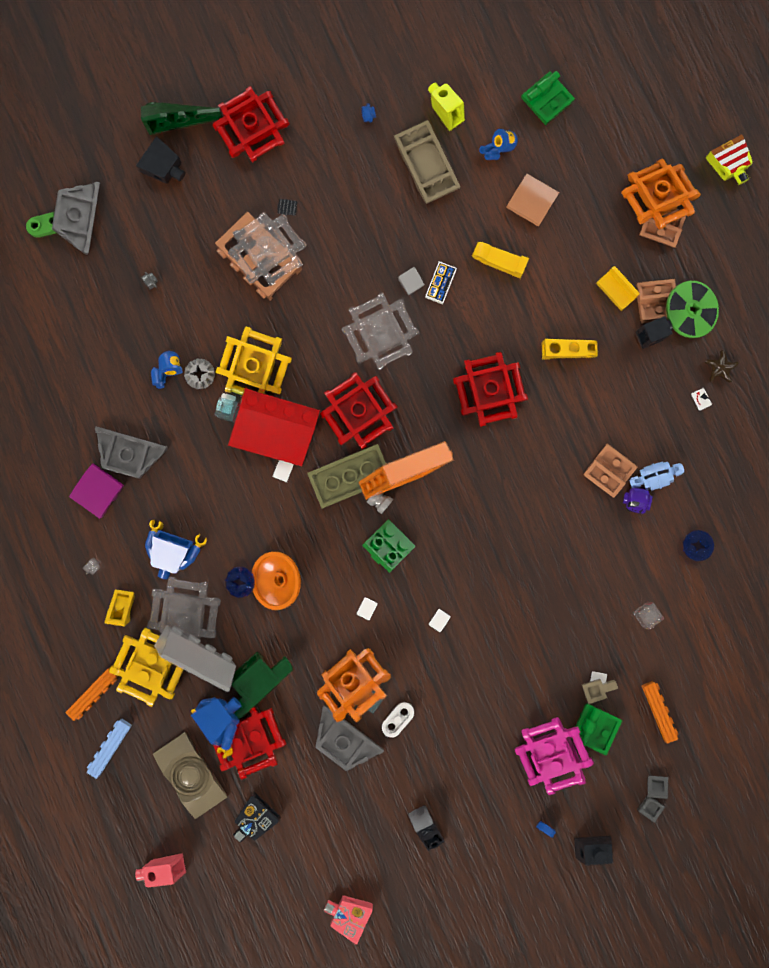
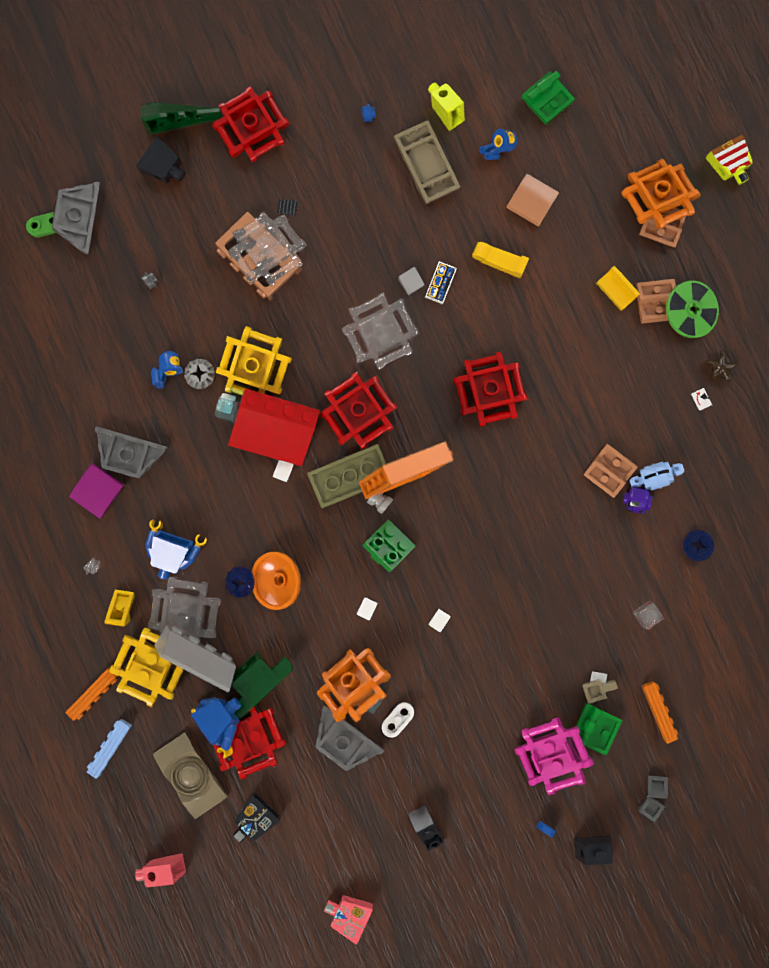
(569, 348): yellow leg -> none
(654, 332): black brick -> none

